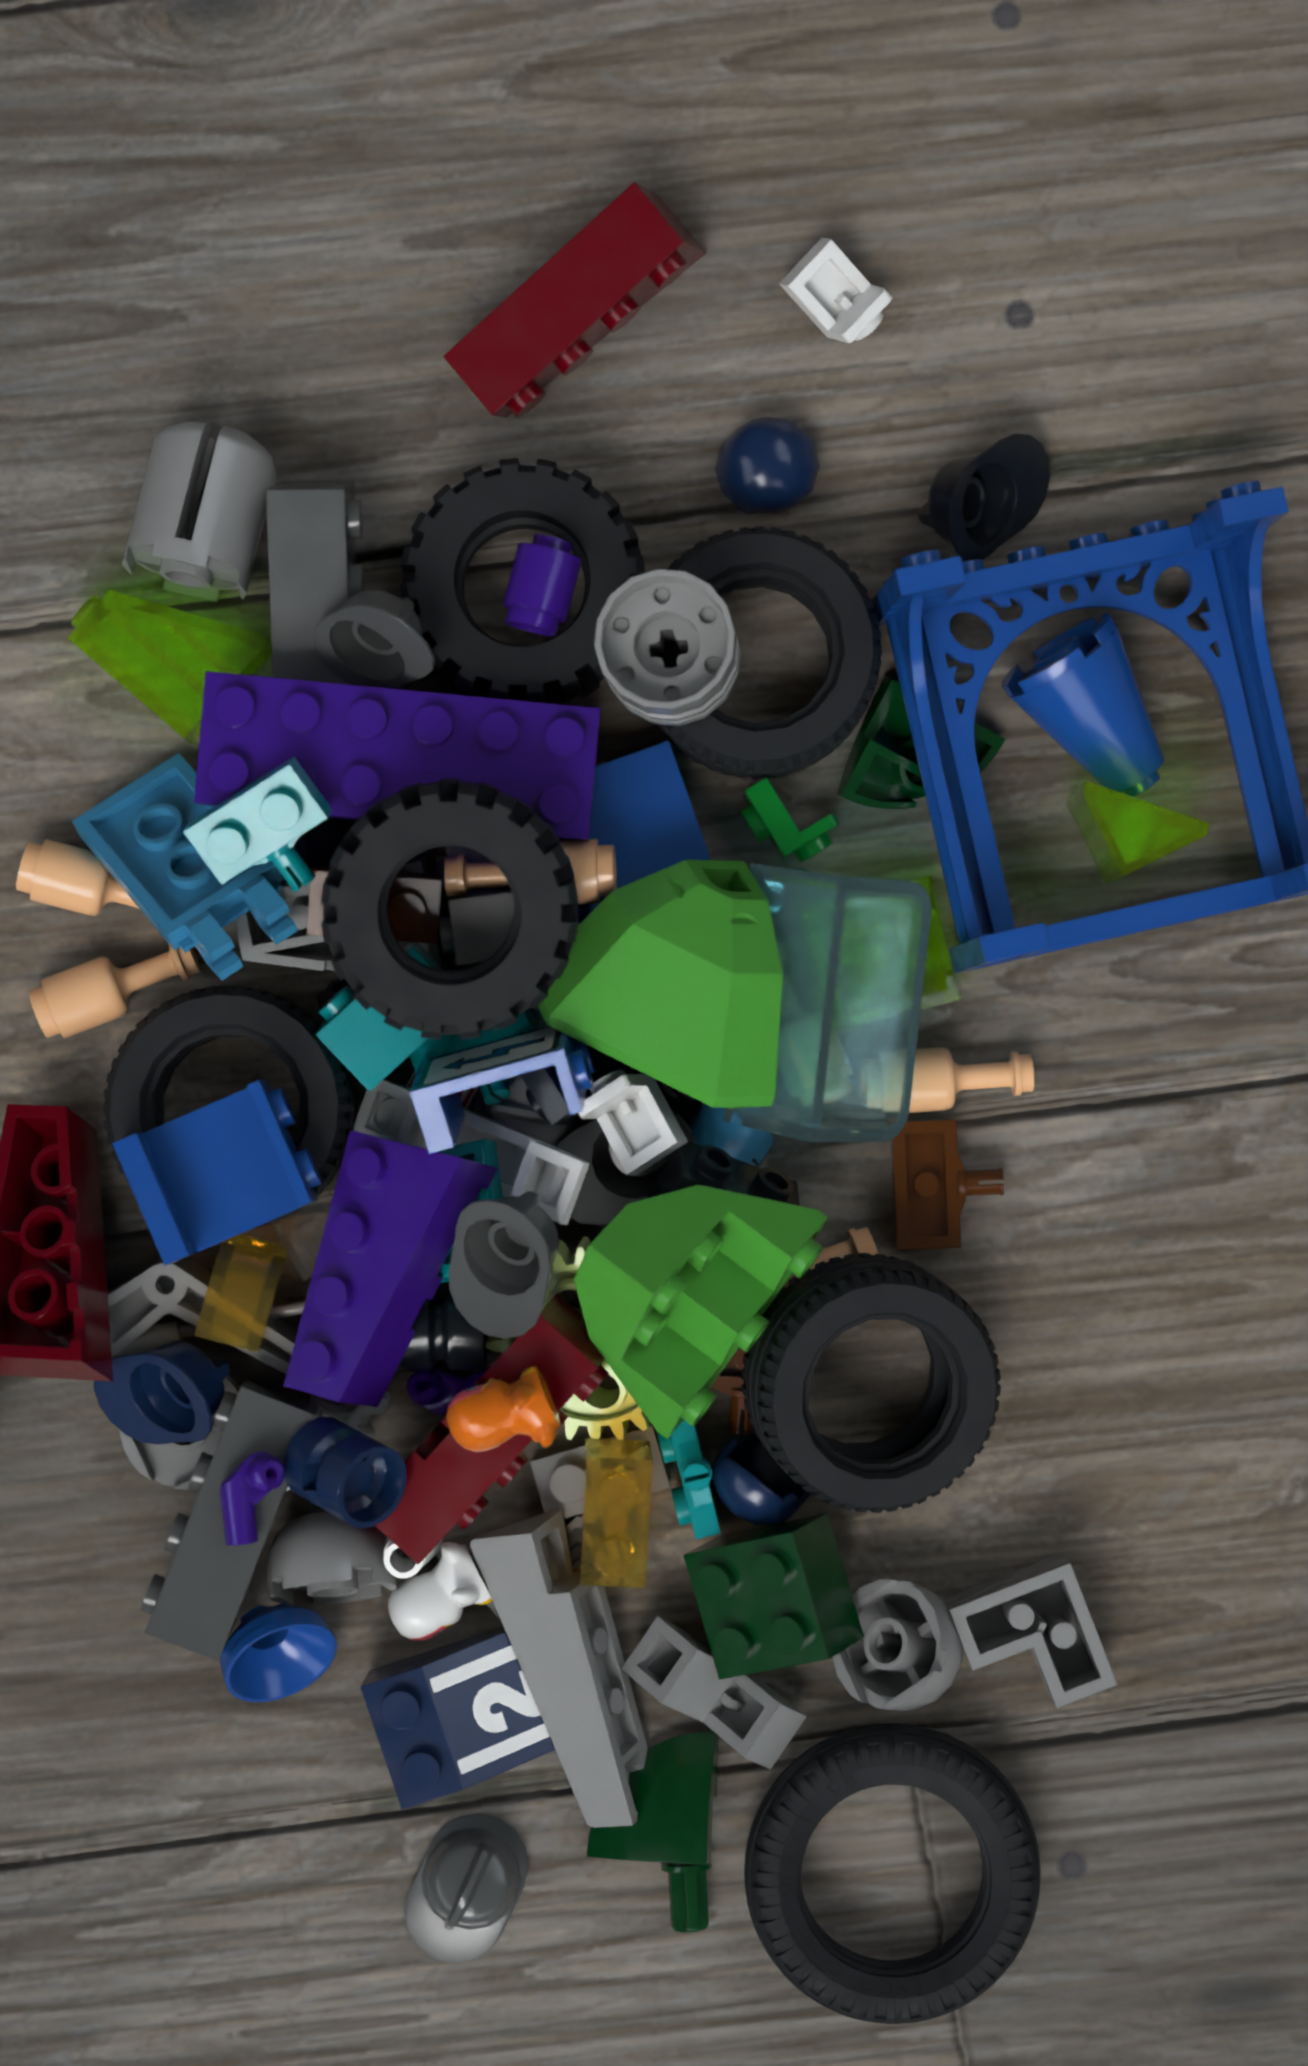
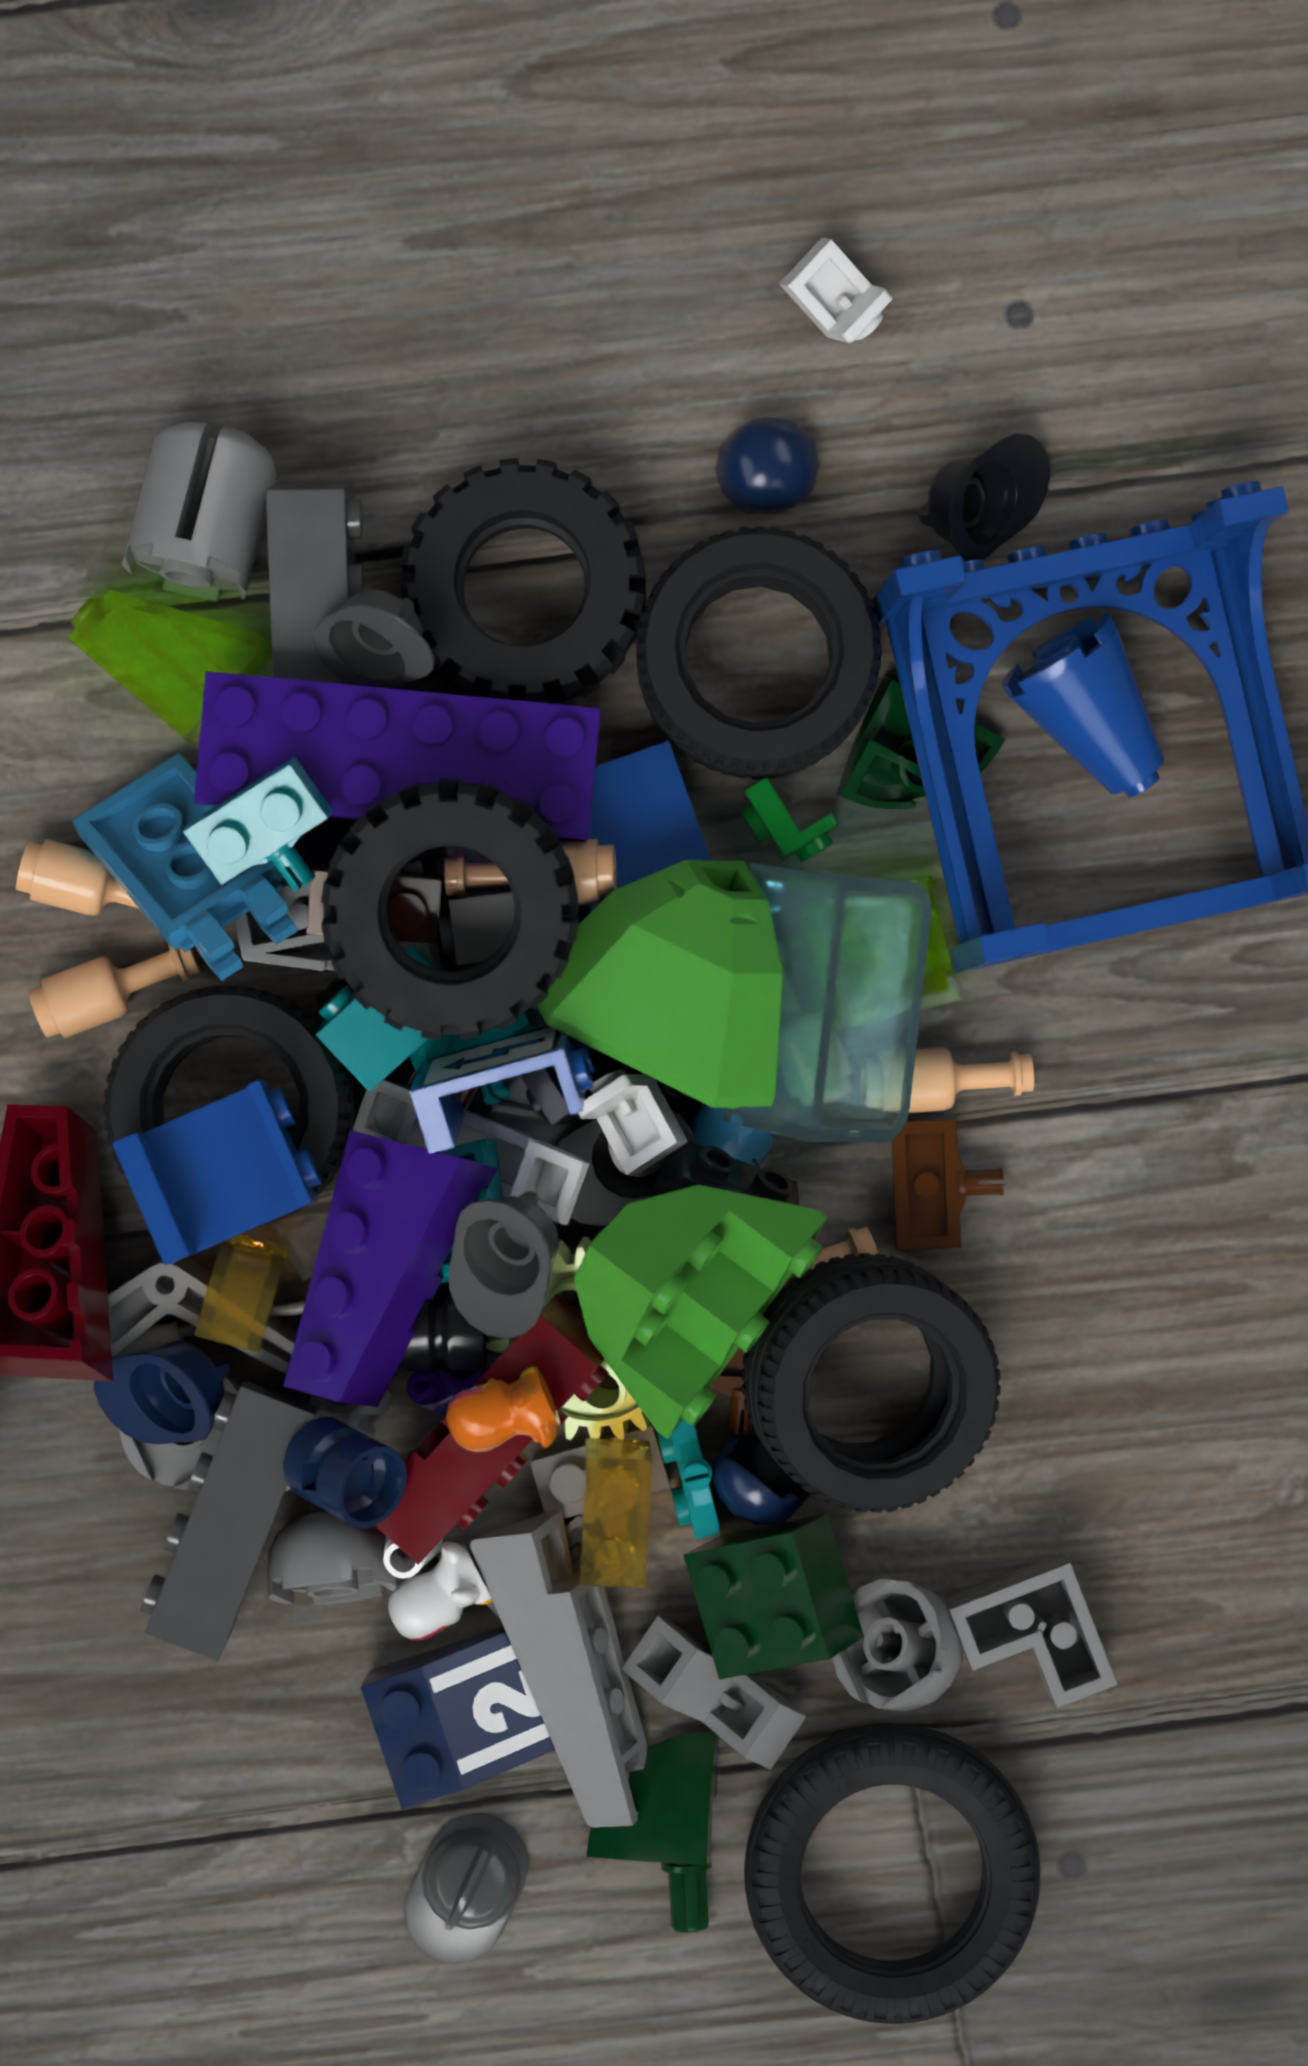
(243, 1491): dark purple arm -> none
(276, 1652): blue piece -> none
(541, 585): dark purple brick -> none
(574, 302): dark red wedge -> none
(635, 628): light grey wheel -> none
(1128, 831): clear neon green slope -> none

